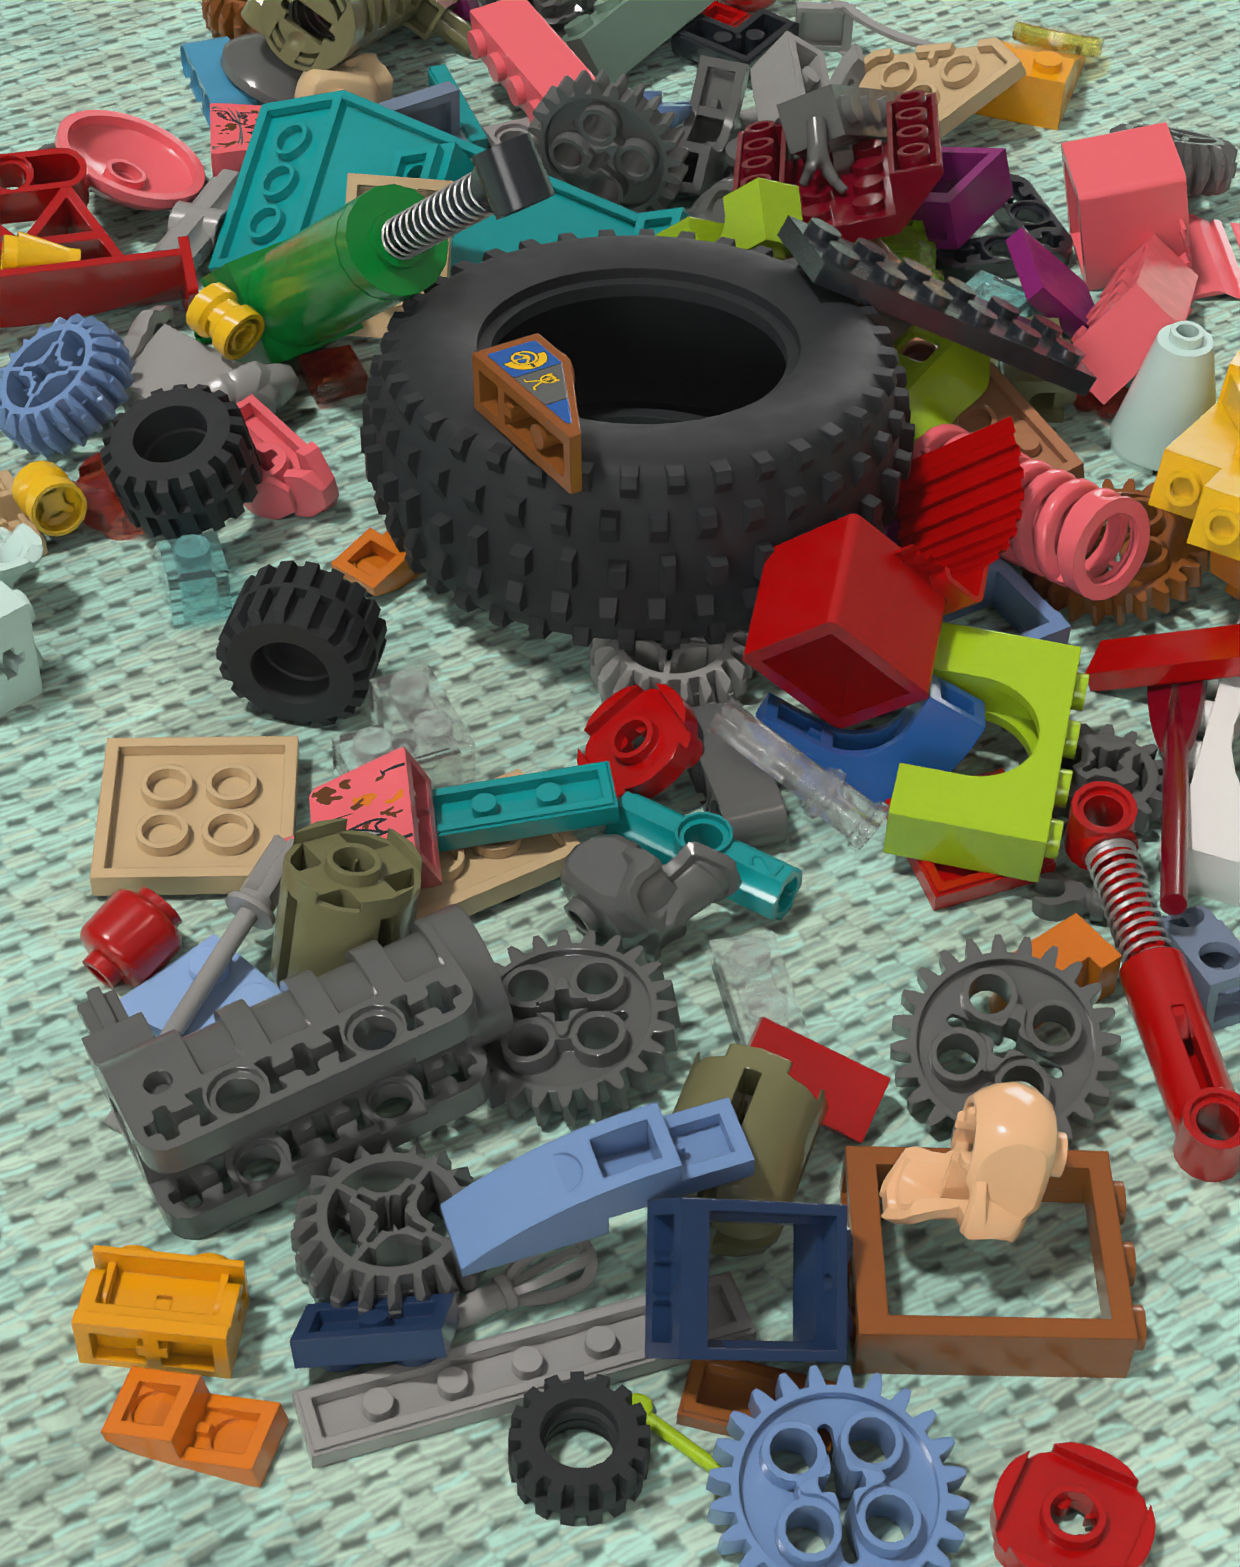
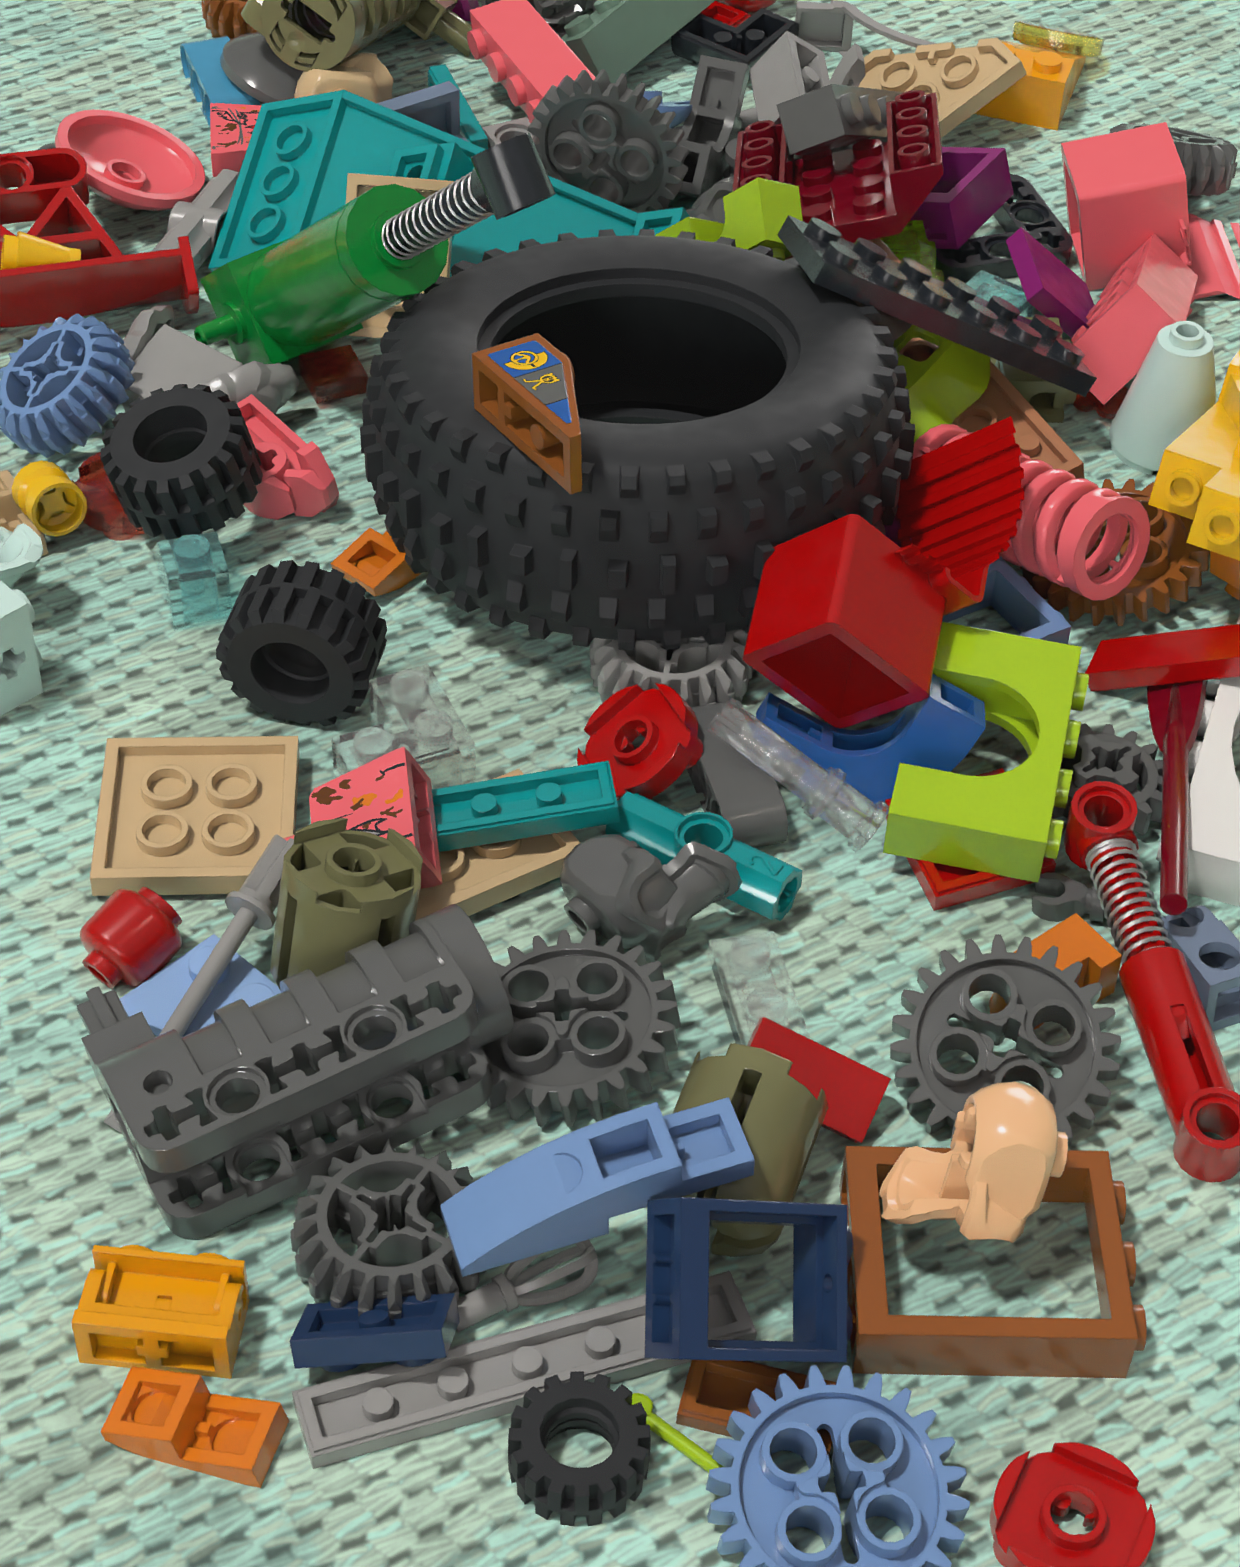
(231, 326): yellow wheel -> none
(818, 155): dark grey bar -> none

